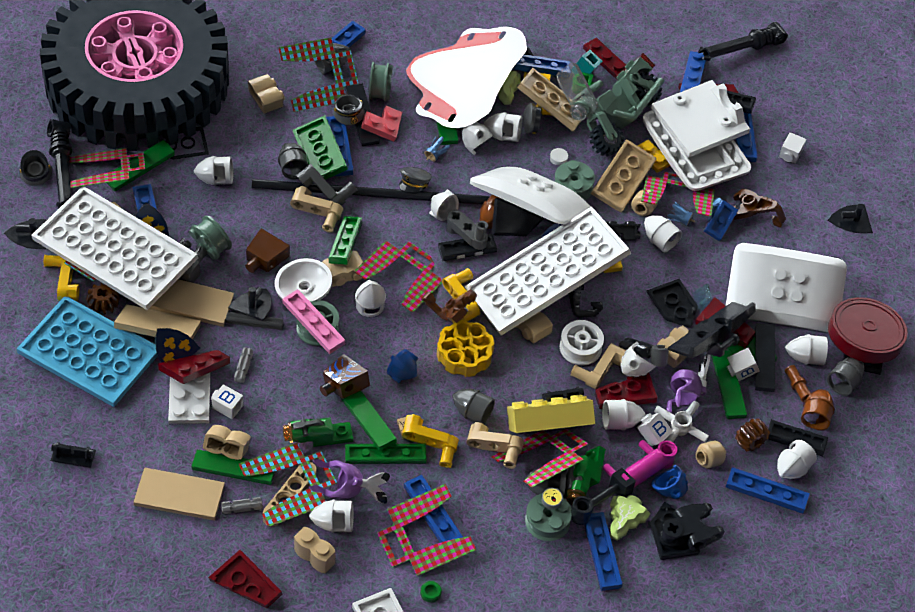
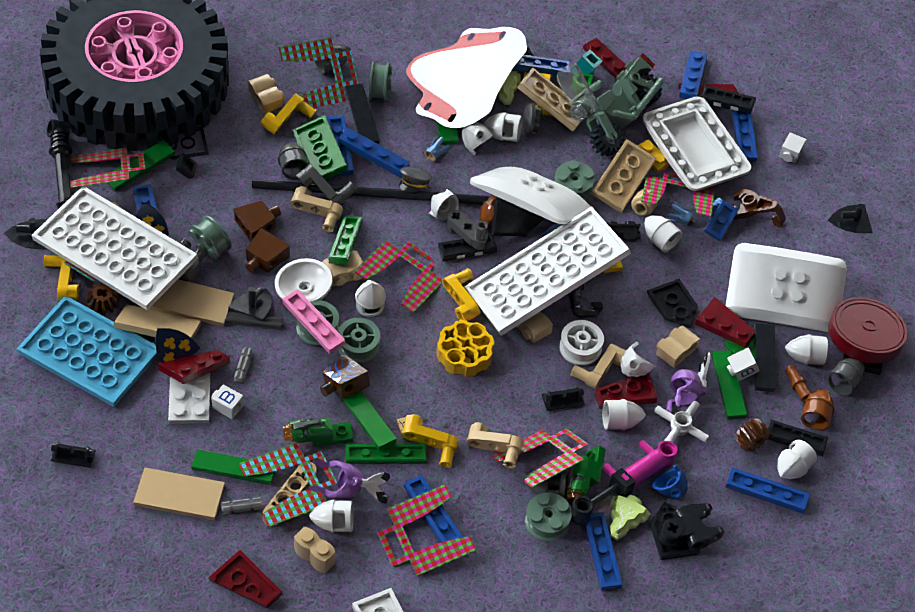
(35, 168): dark grey piece -> none
(186, 166): none -> black plate
(215, 166): white helmet -> none
(229, 443): tan brick -> none
(256, 216): none -> reddish brown torso
(274, 123): none -> yellow beam
(348, 110): dark grey piece -> none
(349, 34): blue plate -> none
(360, 338): none -> sand green wheel
(373, 151): none -> blue plate
(384, 126): coral plate -> none
(403, 366): blue helmet -> none
(430, 591): green tile -> none
(454, 309): reddish brown animal -> none
(473, 404): dark grey helmet -> none
(550, 415): light yellow brick -> none
(552, 498): tile -> none
(558, 156): white tile -> none
(654, 428): white brick -> none
(658, 353): piece -> none
(701, 117): white piece -> none
(702, 296): clear light blue slope -> none
(710, 454): tan head -> none
(714, 330): black piece -> none
(756, 39): black piece -> none

